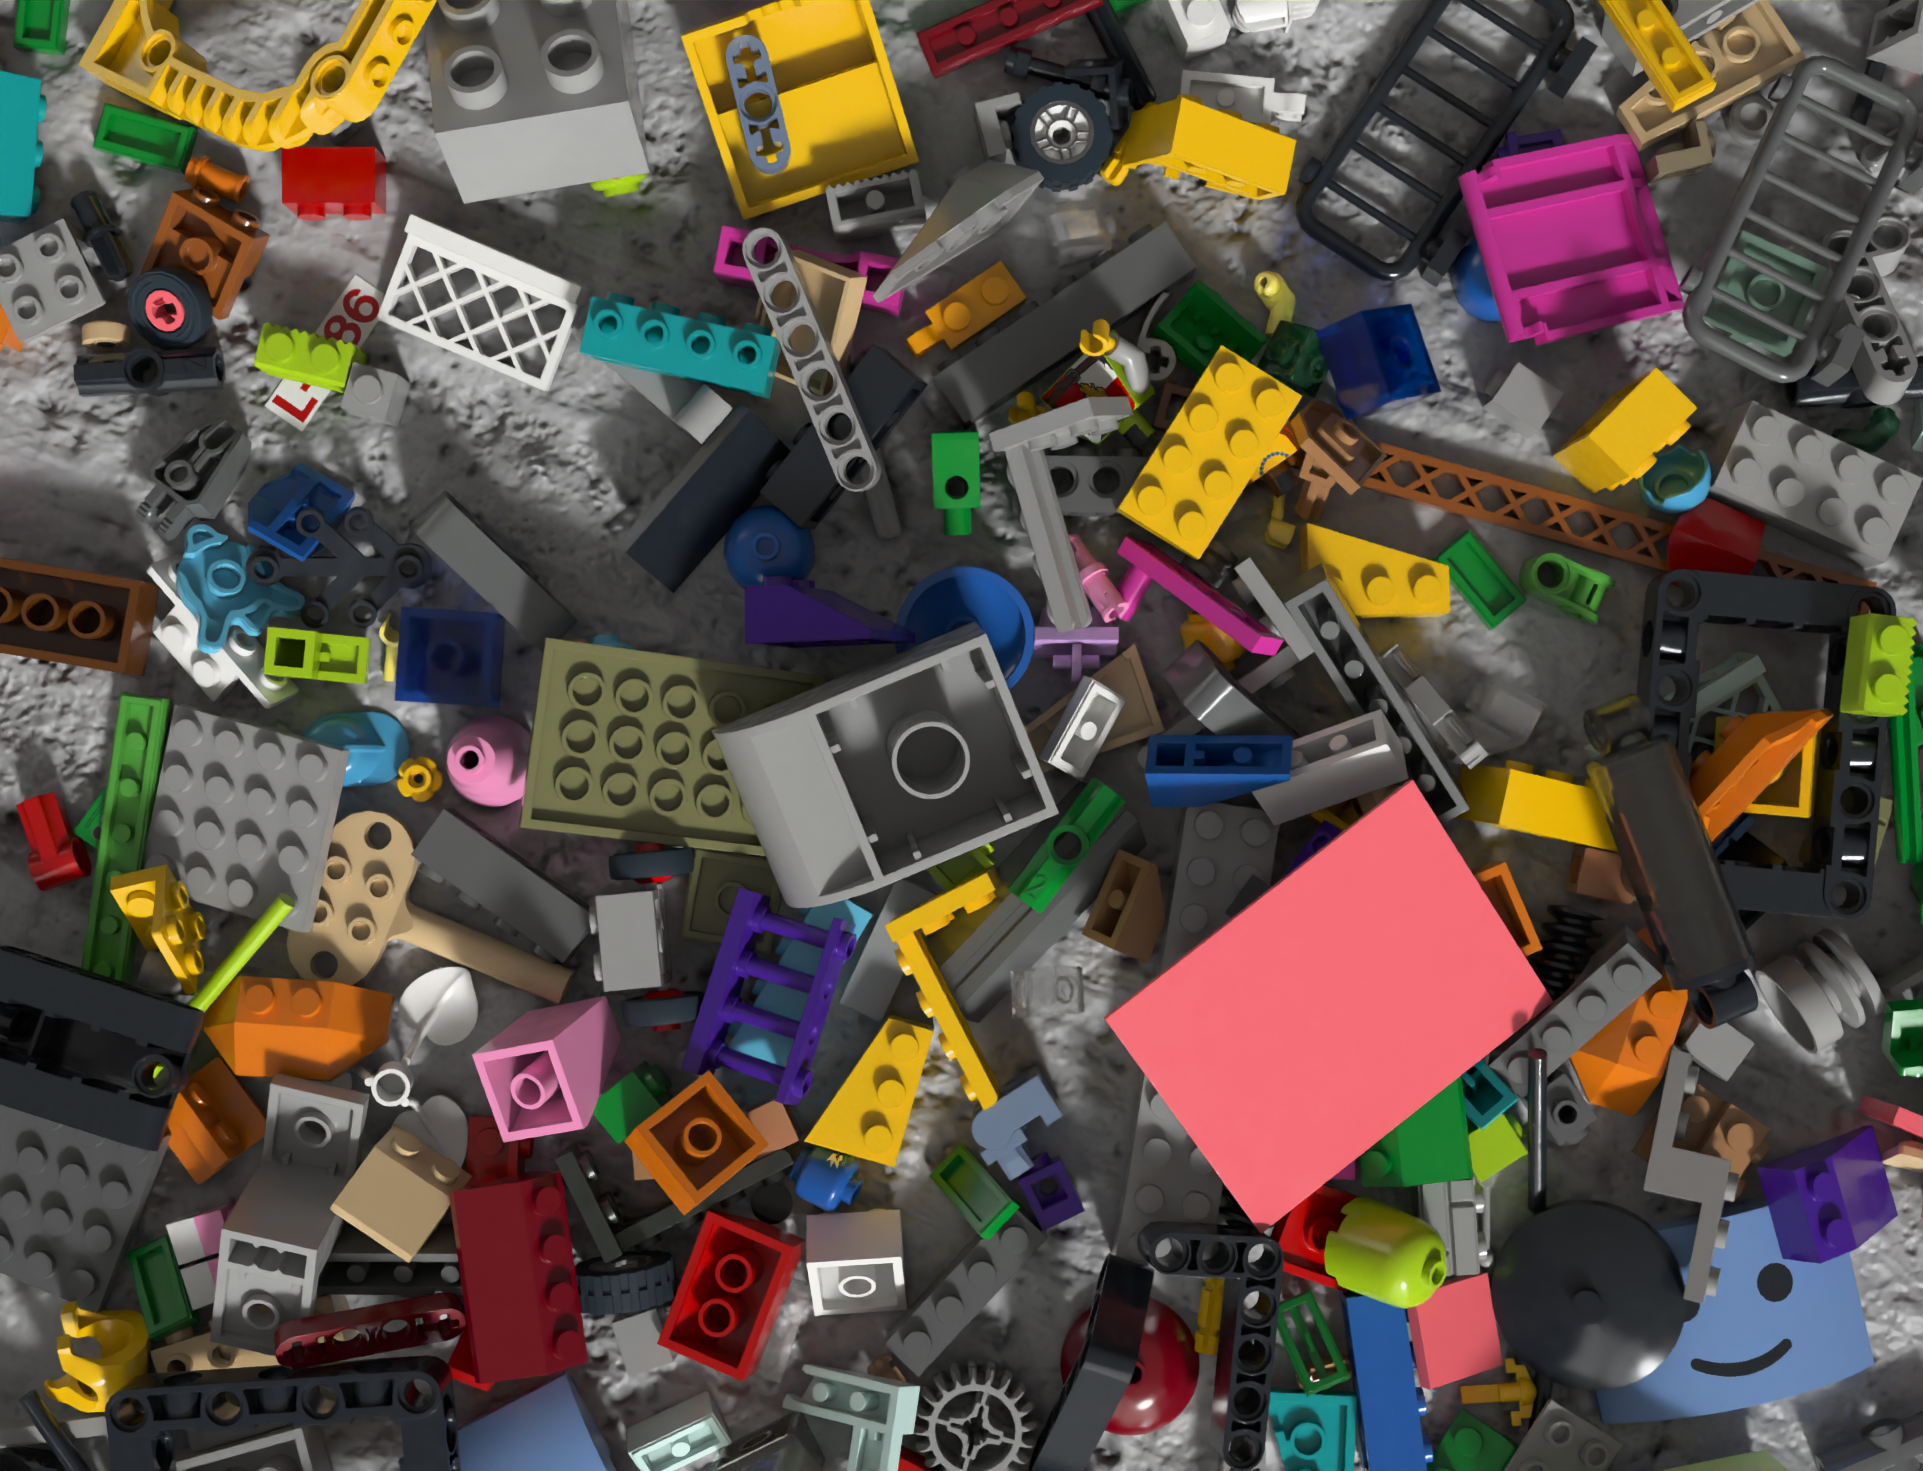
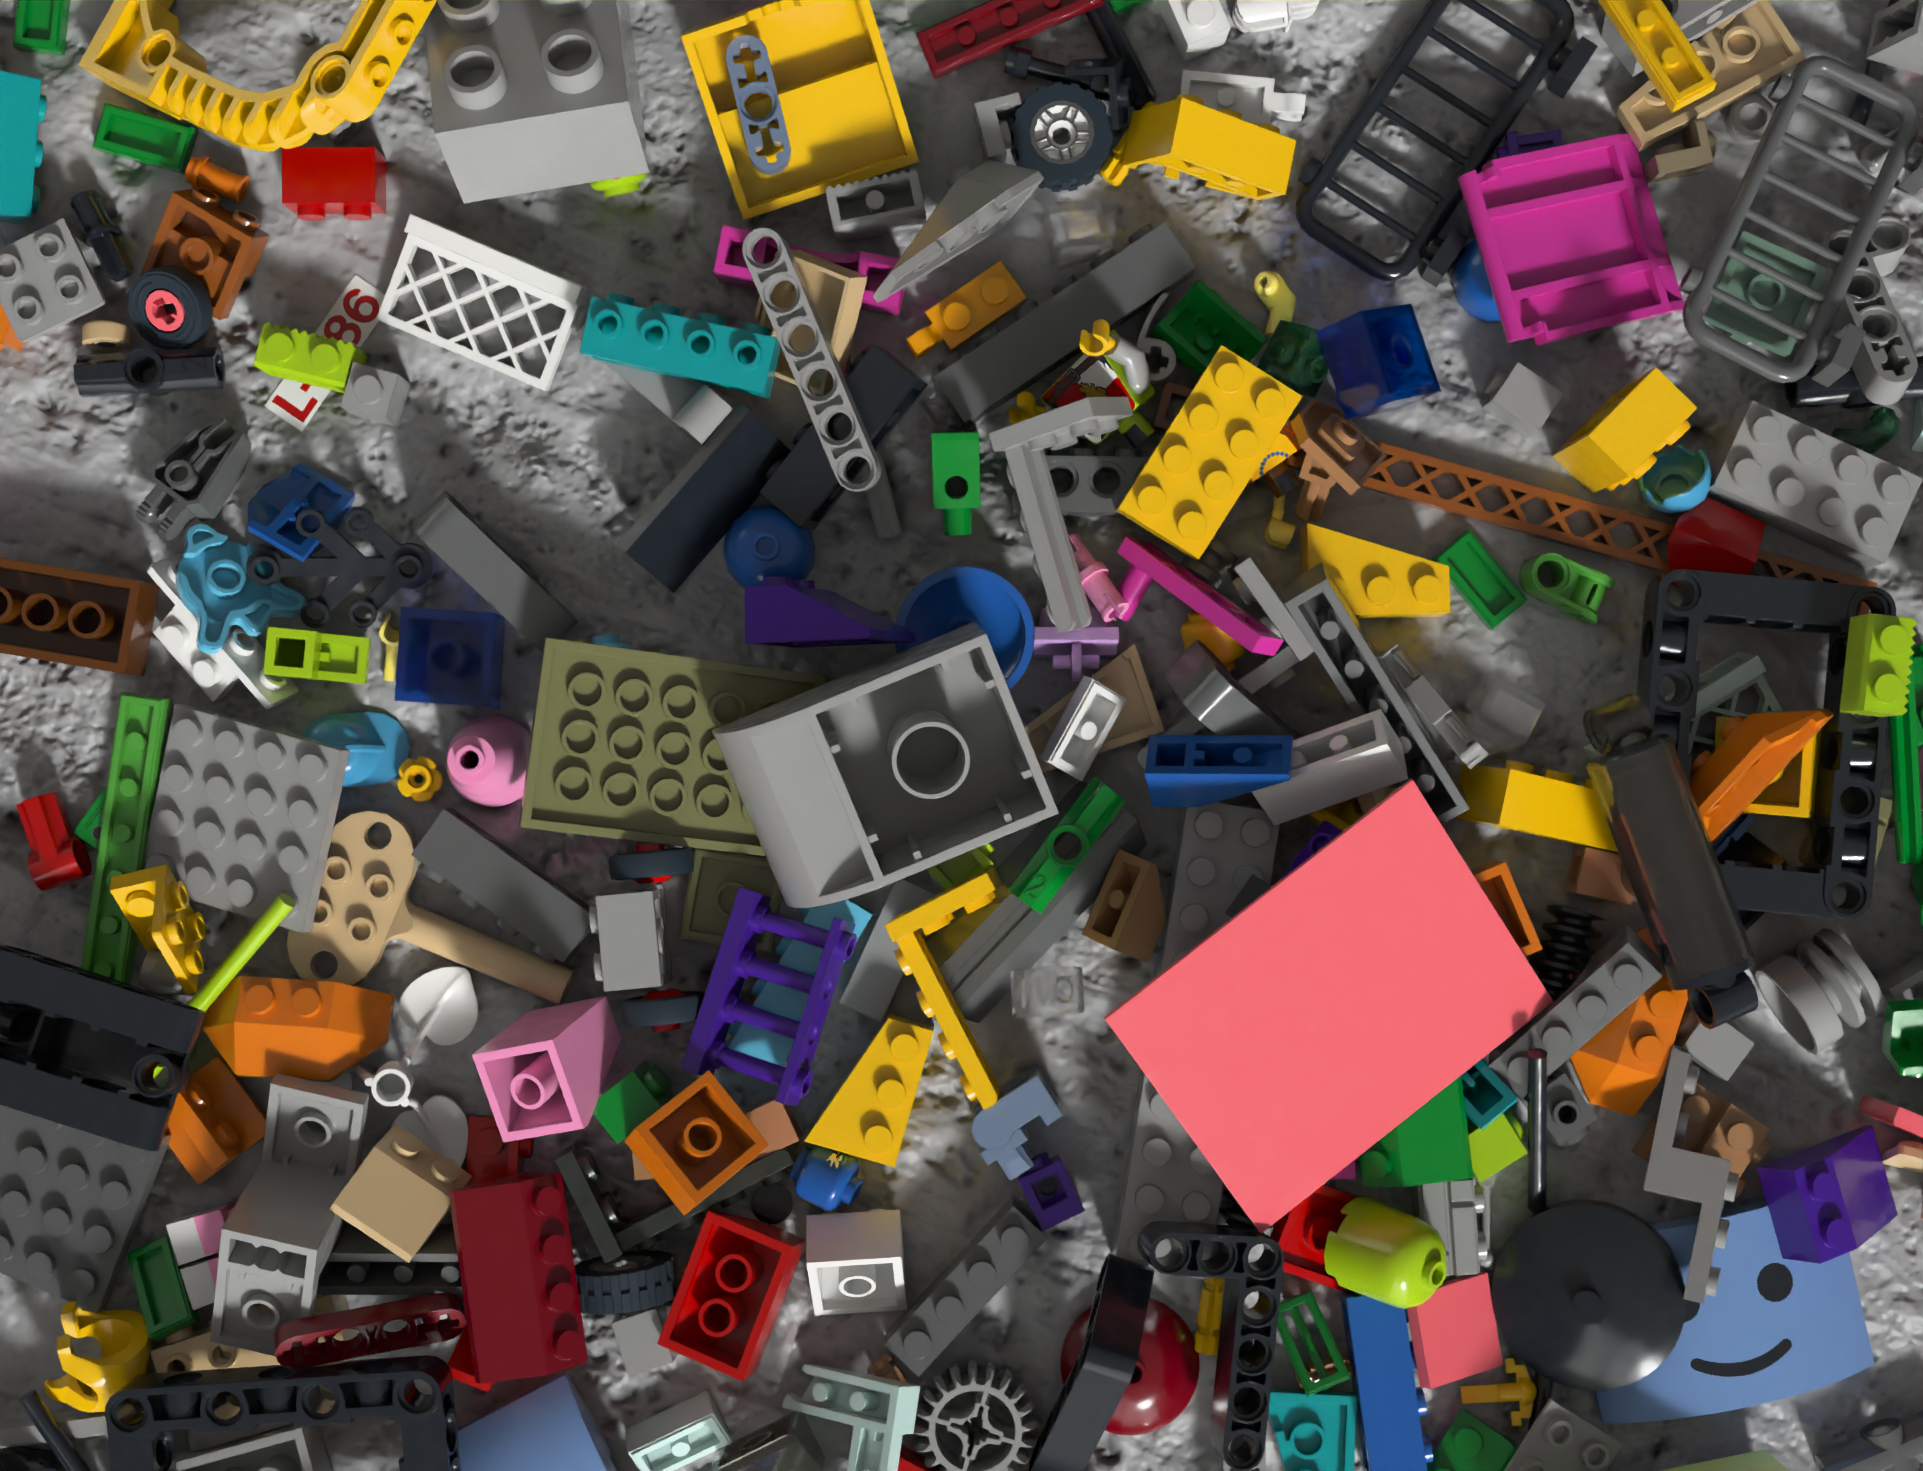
(974, 1191): green tile -> none

